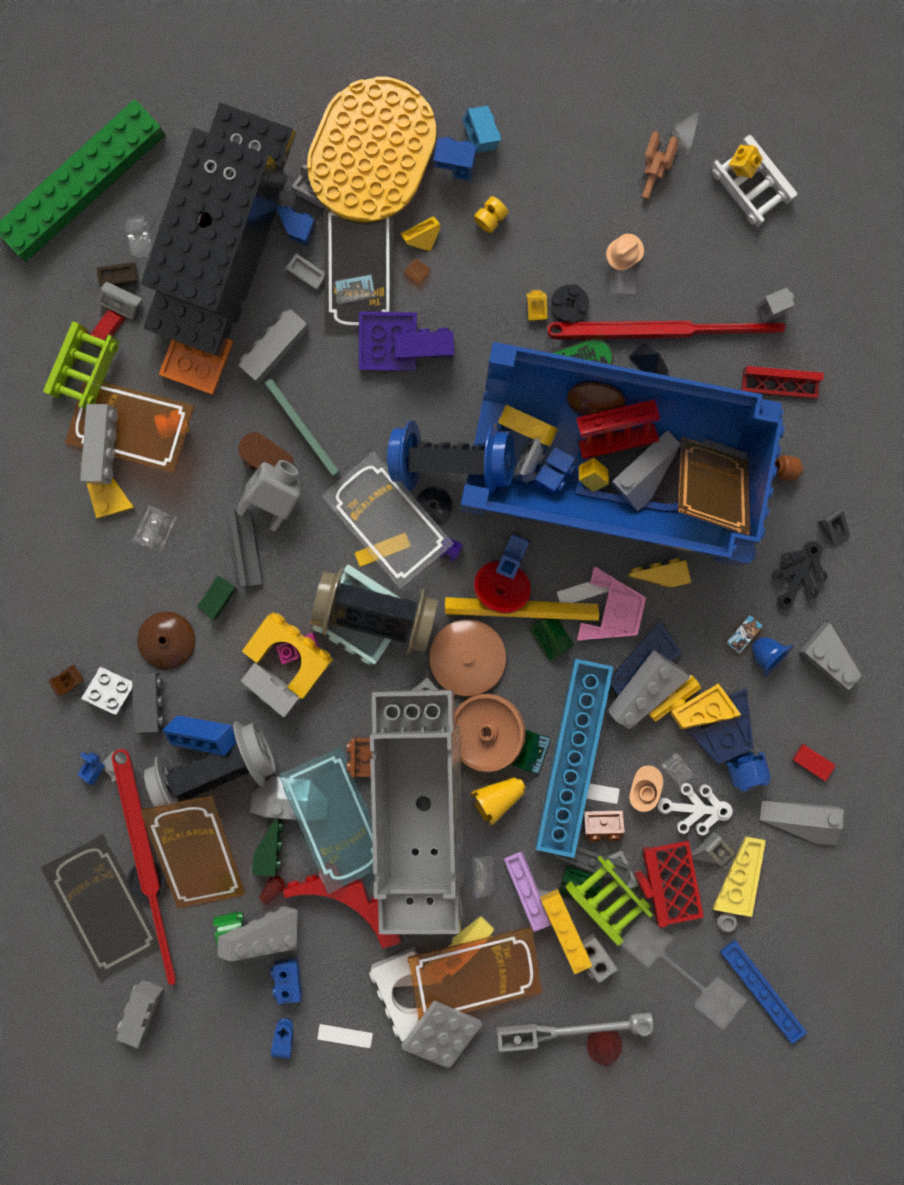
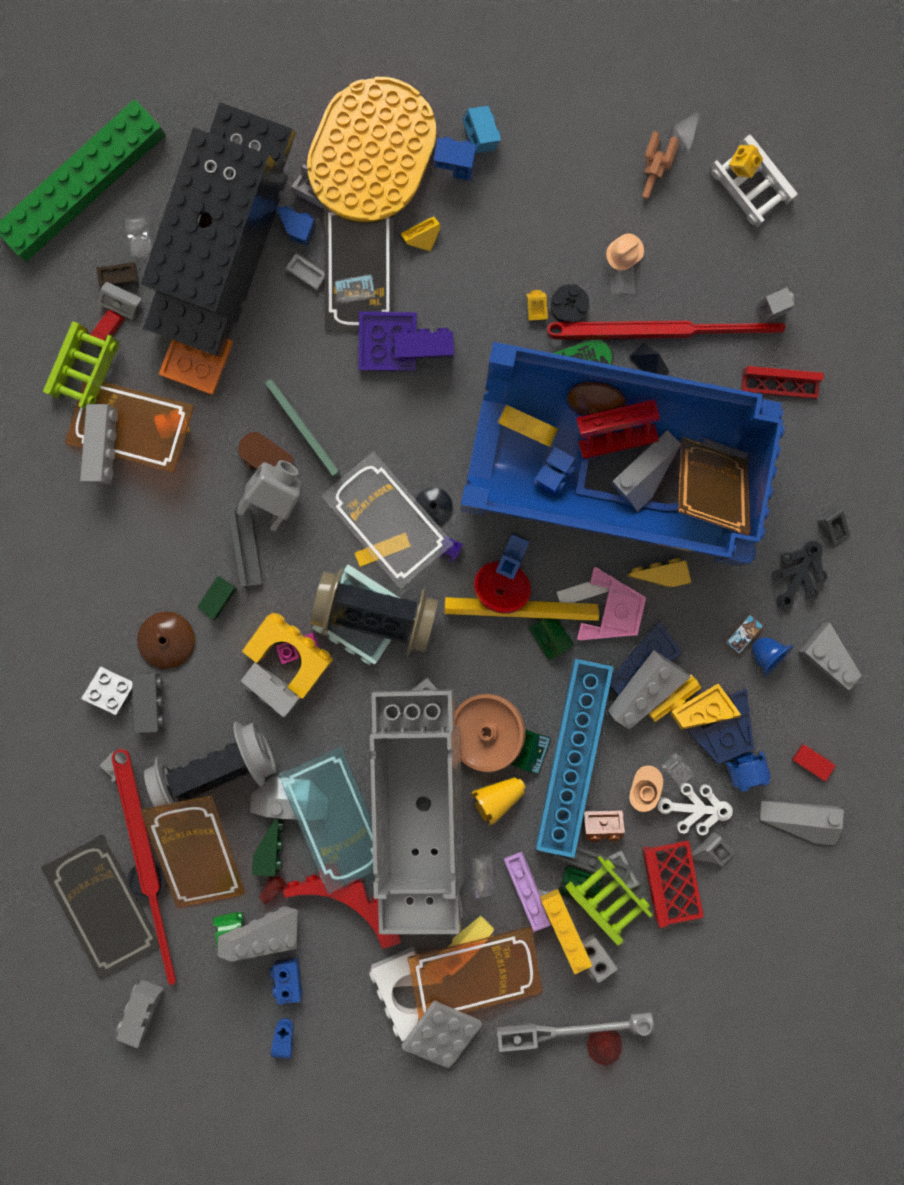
(66, 681): reddish brown bracket -> none
(91, 769): blue bracket -> none
(108, 499): yellow wing -> none
(155, 528): clear bracket -> none
(200, 735): blue brick -> none
(273, 346): light grey brick -> none
(345, 1036): white sticker -> none
(360, 757): dark orange bracket -> none
(410, 456): brick -> none
(417, 271): clear orange tile -> none
(467, 657): nougat dish -> none
(493, 212): yellow wheel -> none
(528, 461): light grey slope -> none
(593, 474): yellow panel -> none
(603, 793): white sticker -> none
(643, 884): red tile -> none
(717, 1000): clear hinge -> none
(727, 922): light grey plate -> none
(741, 883): light yellow wing -> none
(763, 992): blue tile -> none
(788, 468): dark orange head -> none

